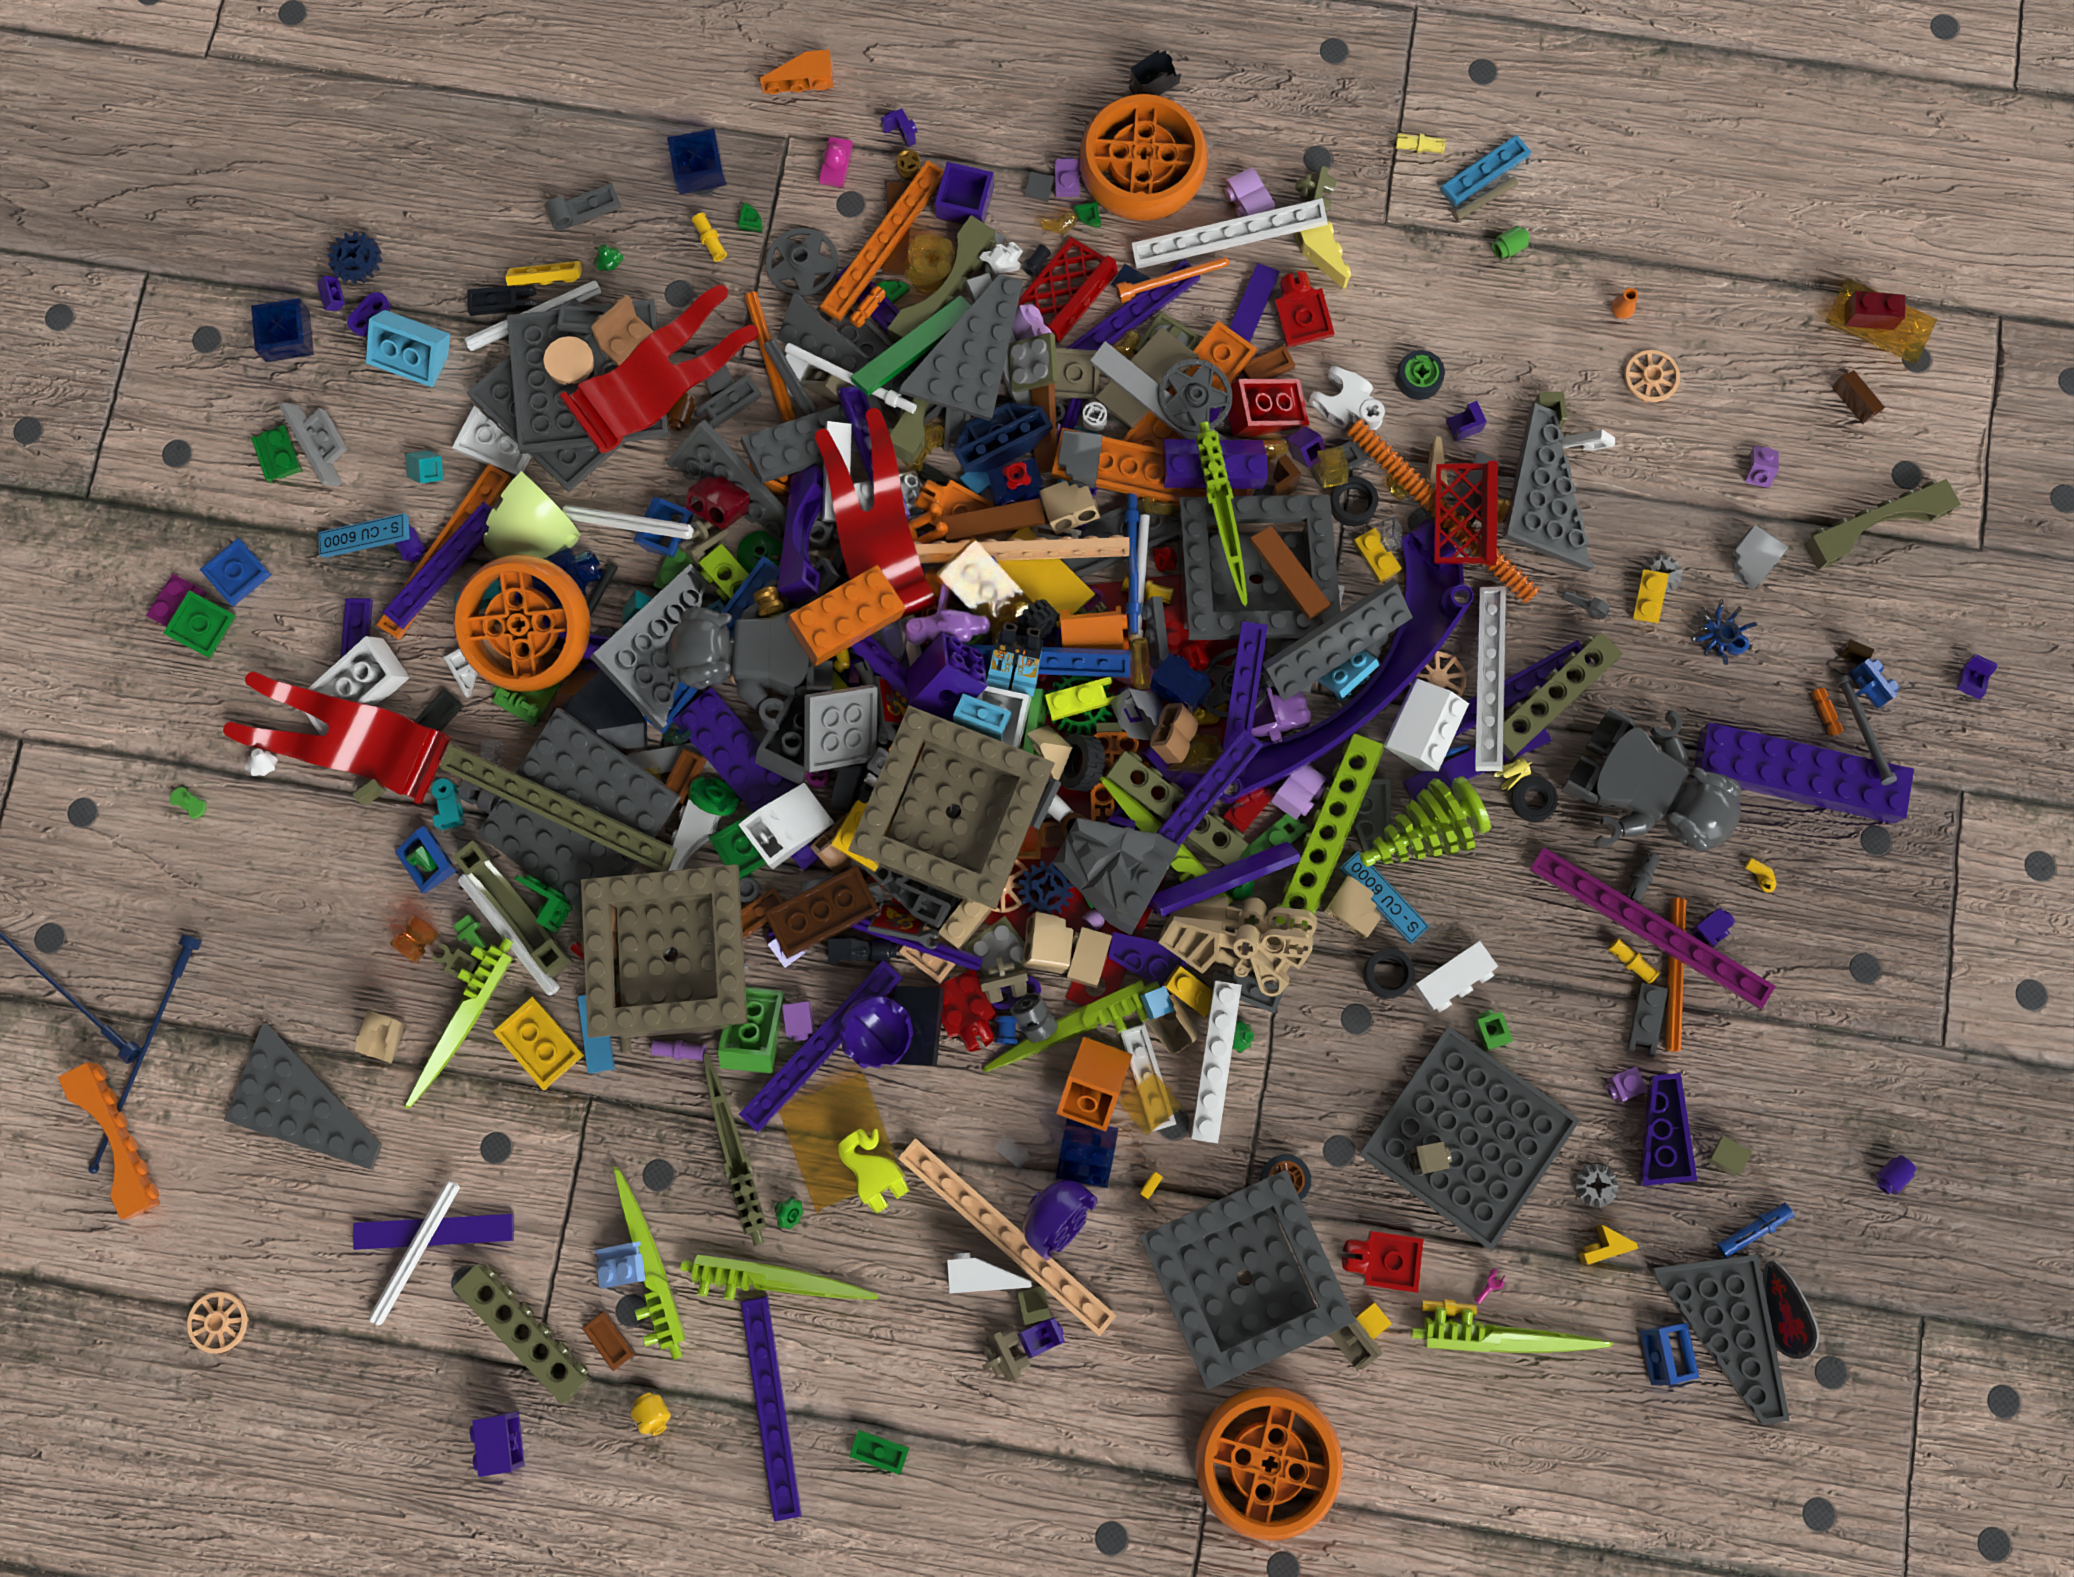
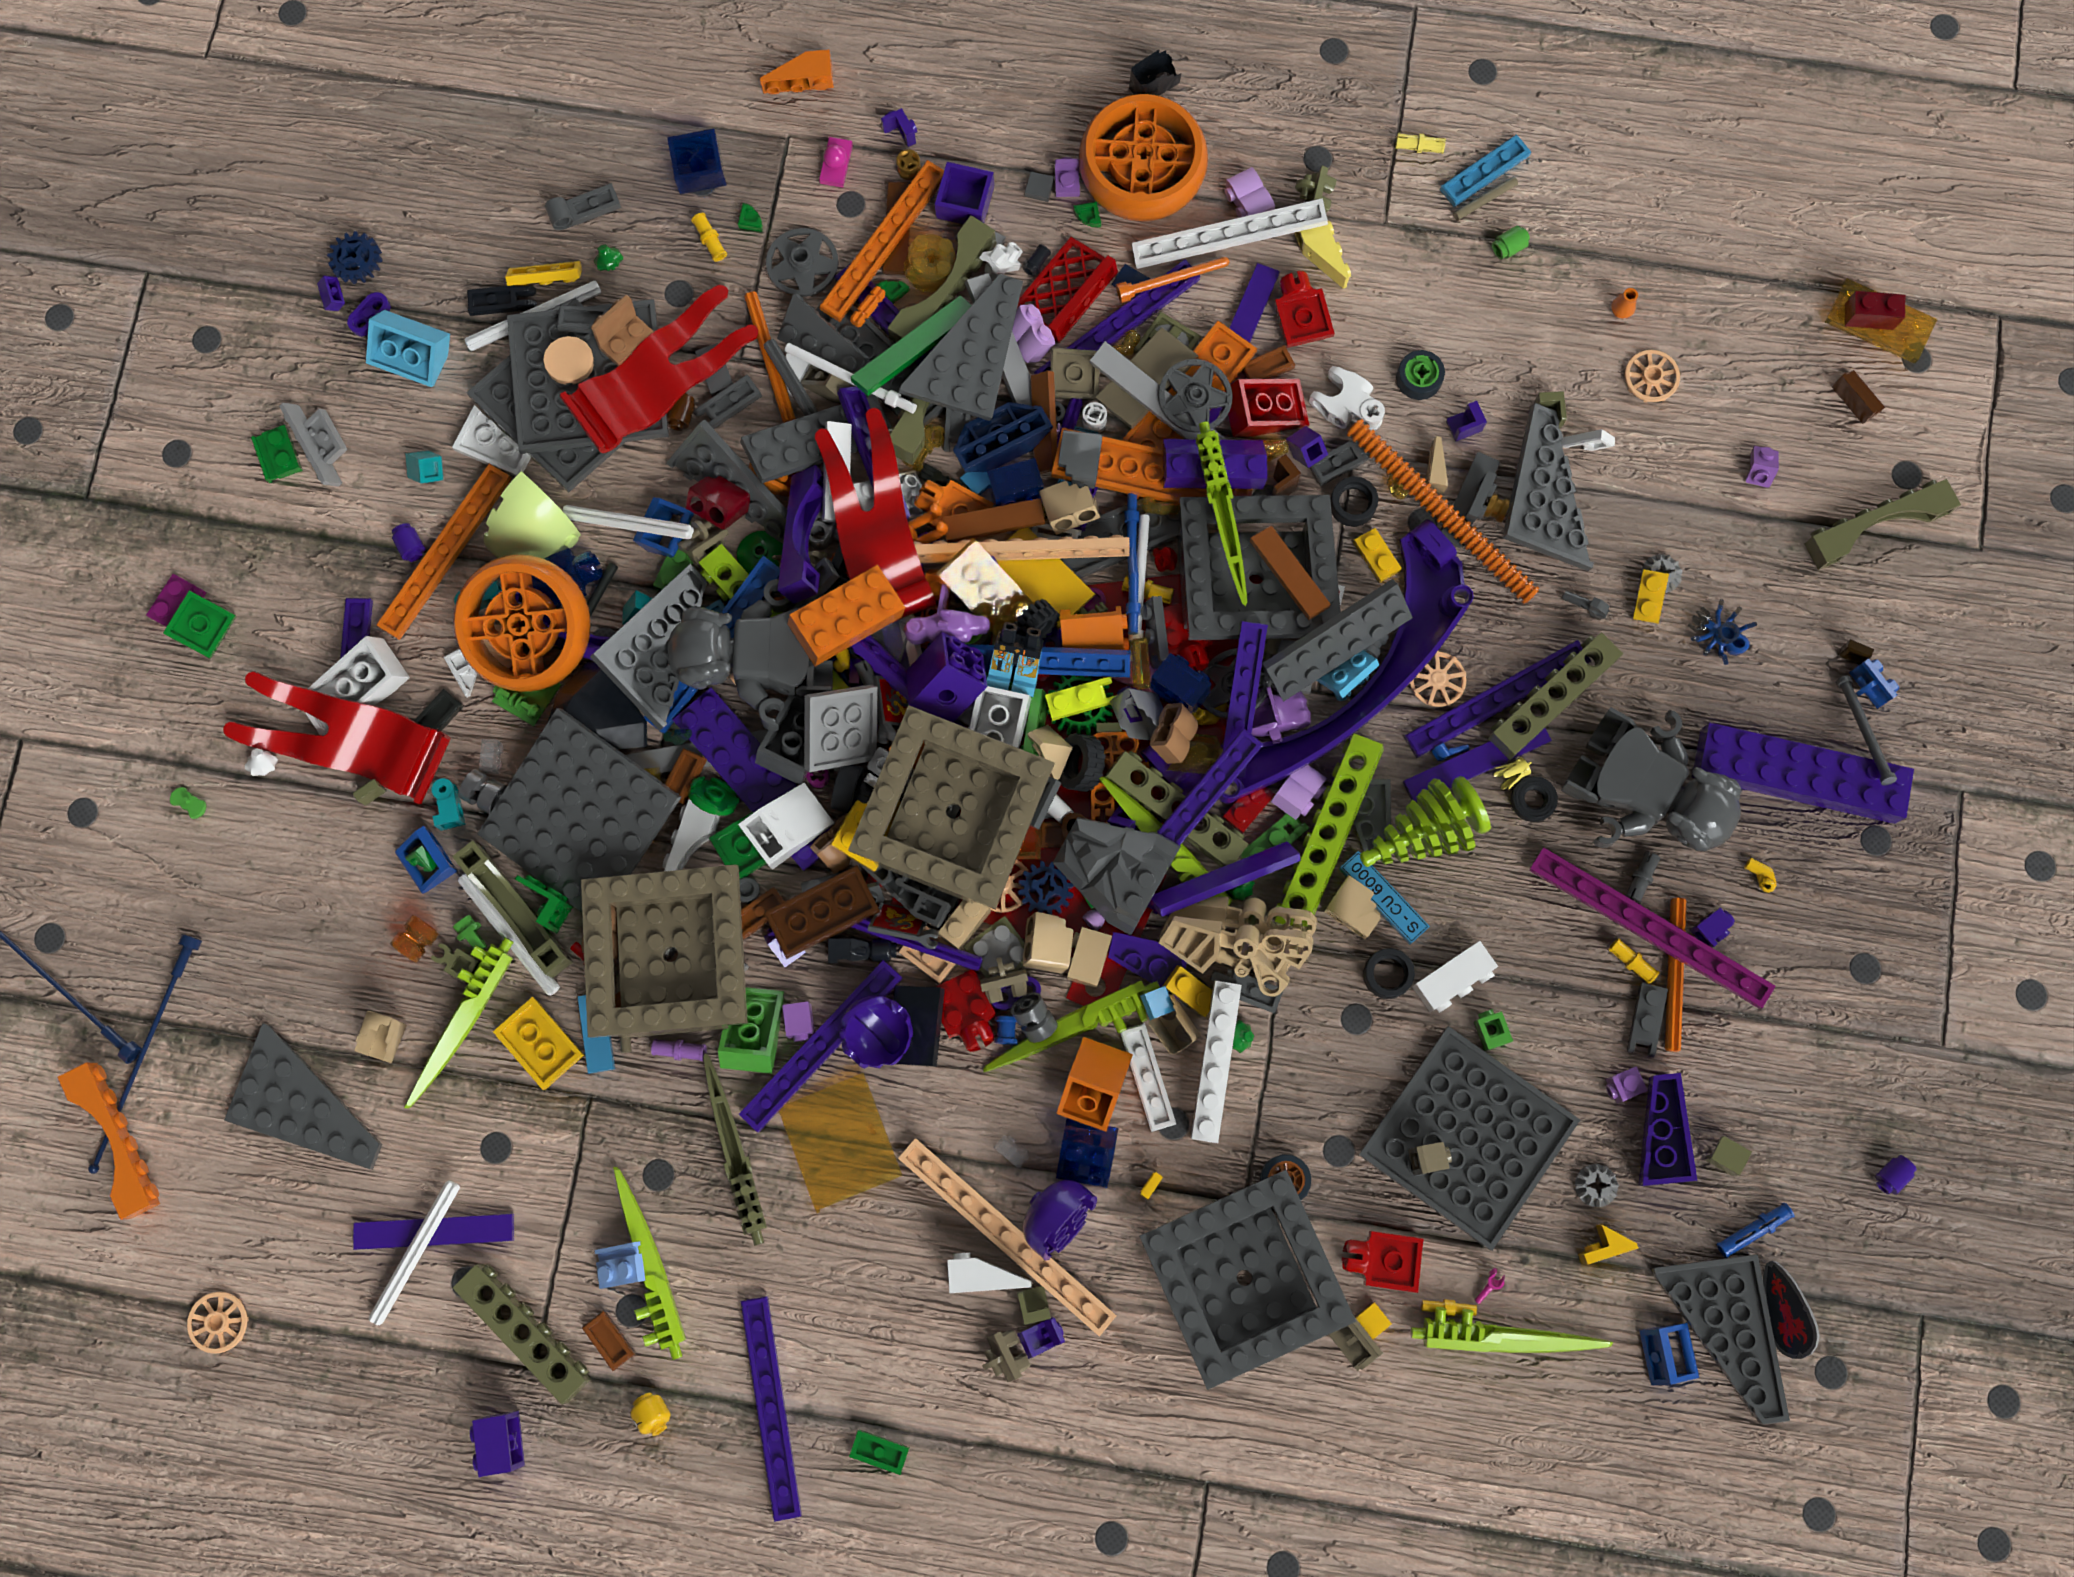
(235, 572): blue tile -> none
(282, 330): clear blue brick -> none
(364, 535): dark azure tile -> none
(439, 568): dark purple tile -> none
(558, 808): olive plate -> none
(765, 1277): lime piece -> none
(768, 601): pearl gold wheel -> none
(788, 1213): green piece -> none
(872, 1173): neon yellow hips -> none
(981, 717): medium azure panel -> none
(1016, 468): red plate -> none
(1033, 362): piece -> none
(1060, 225): clear yellow arm -> none
(1150, 1104): clear yellow piece -> none
(1246, 1476): orange wheel -> none
(1332, 466): clear yellow brick -> none
(1391, 534): clear piece -> none
(1426, 725): white slope -> none
(1488, 516): red fence -> none
(1490, 679): white plate -> none
(1756, 556): light grey piece -> none
(1827, 712): orange axle -> none
(1975, 676): dark purple bracket -> none

